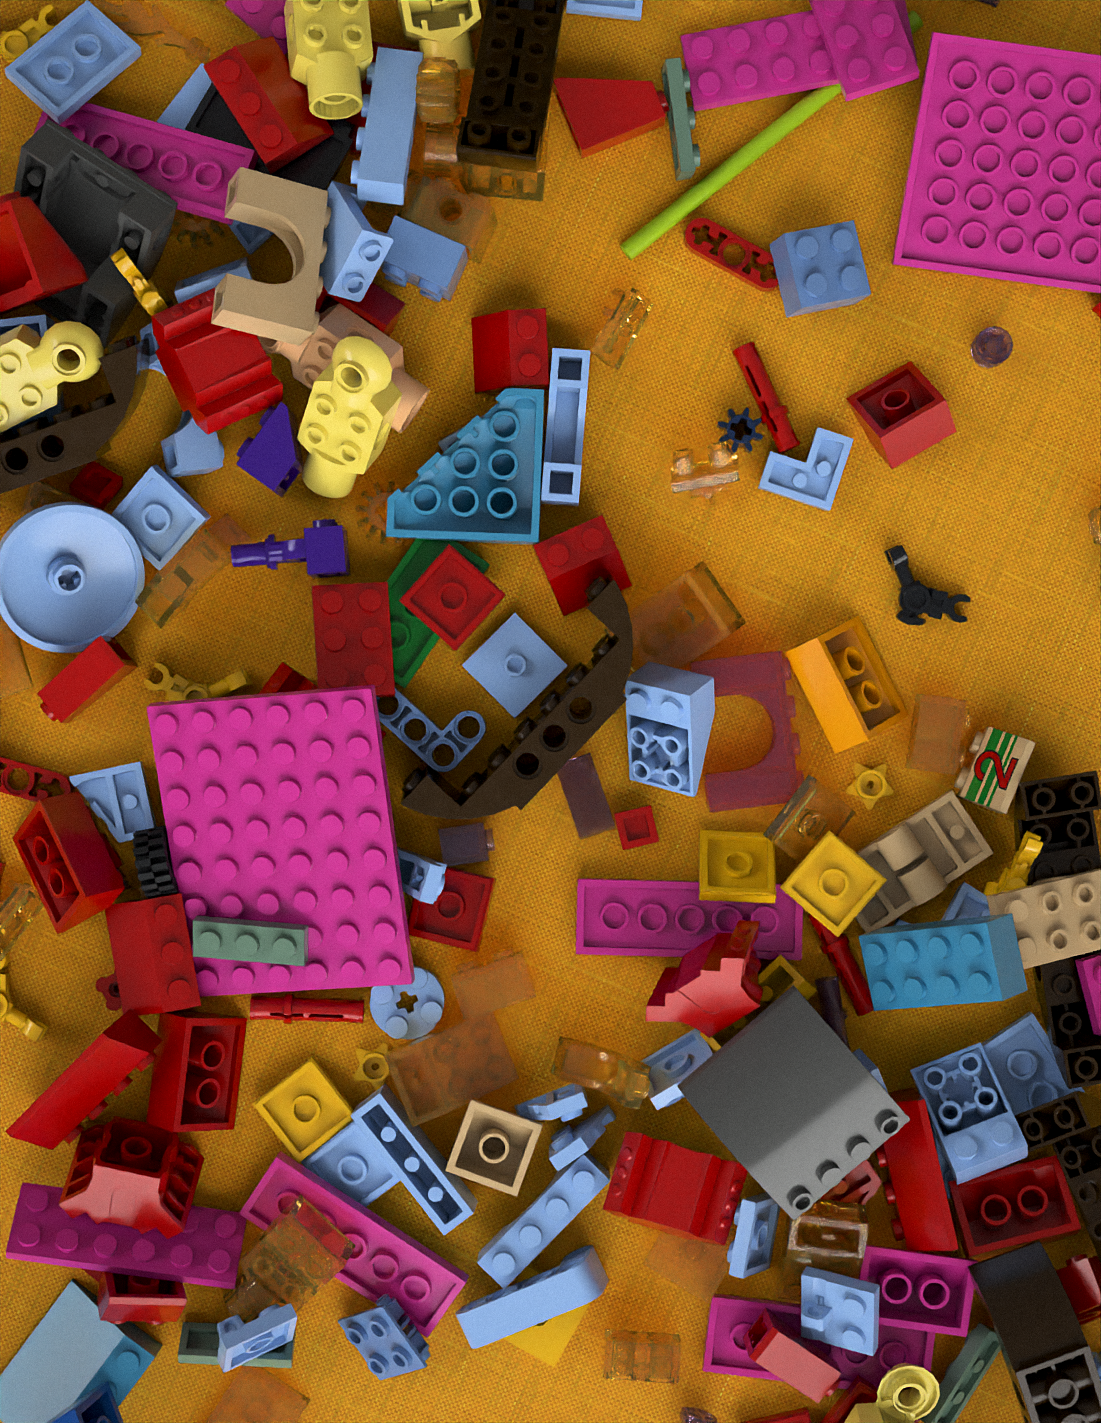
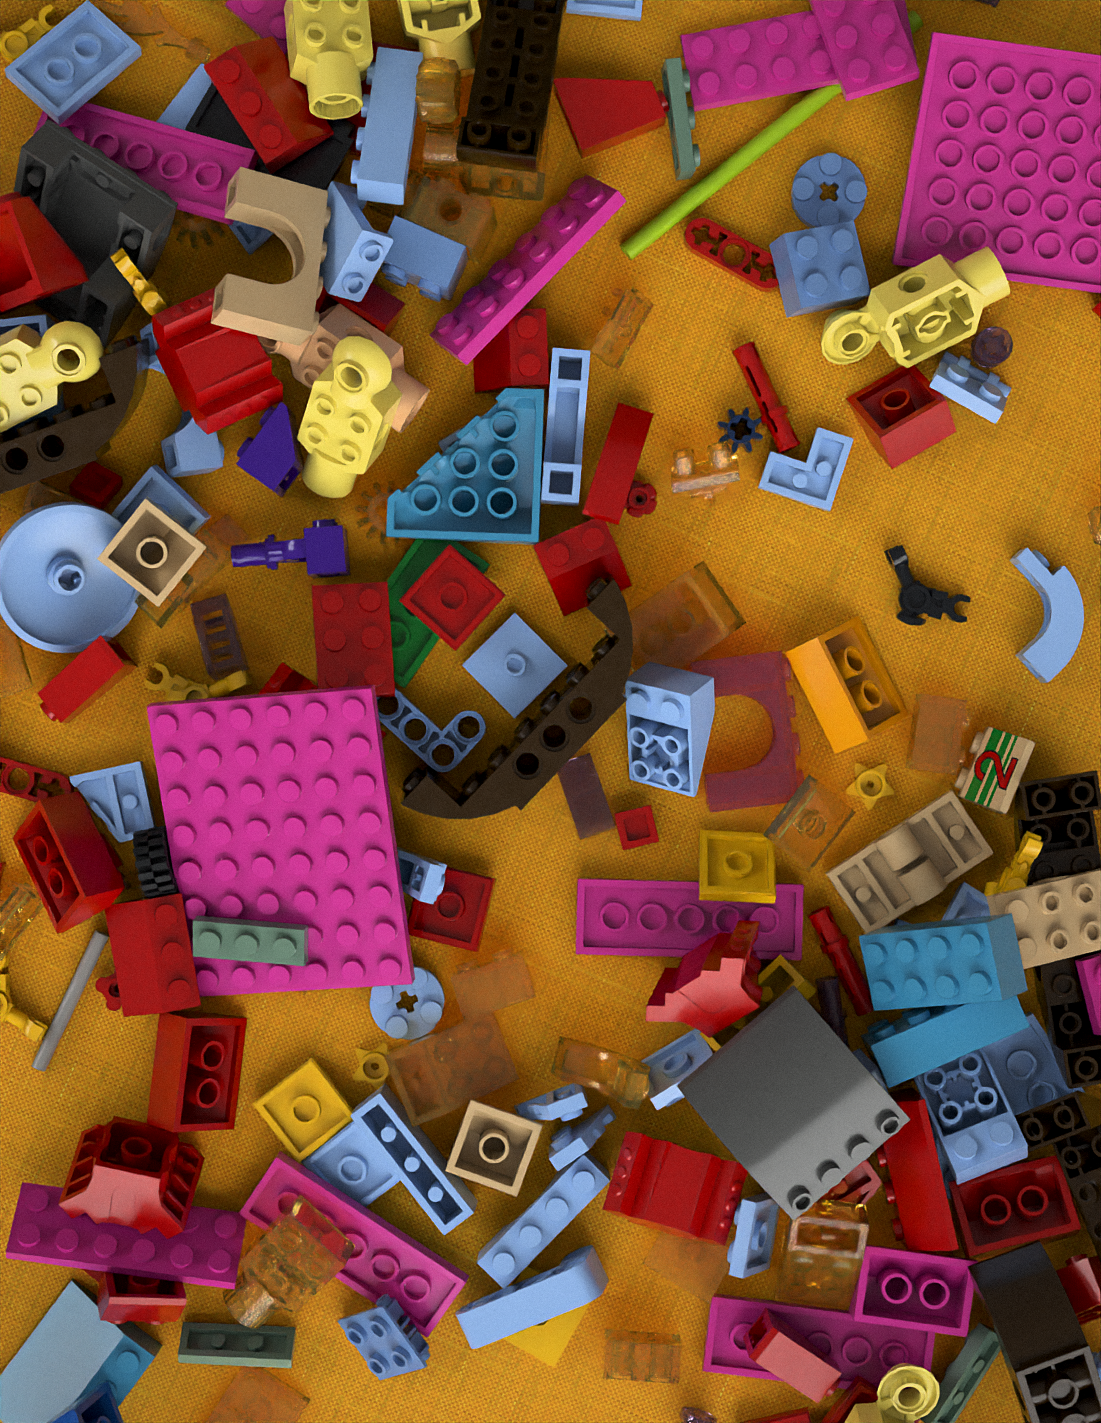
(70, 1000): none -> light grey bar
(87, 1083): red slope -> none
(152, 551): none -> tan slope
(211, 278): light blue plate -> none
(224, 668): none -> slope
(248, 1341): light blue hinge -> none
(306, 1009): red pin -> none
(466, 843): brick -> none
(527, 268): none -> dark pink plate
(618, 463): none -> red slope
(648, 504): none -> red plate
(828, 170): none -> medium blue plate
(833, 883): yellow plate -> none
(840, 1310): light blue hinge -> none
(918, 310): none -> light yellow brick
(938, 1035): none -> dark azure brick
(970, 386): none -> light blue plate
(1062, 616): none -> light blue arch

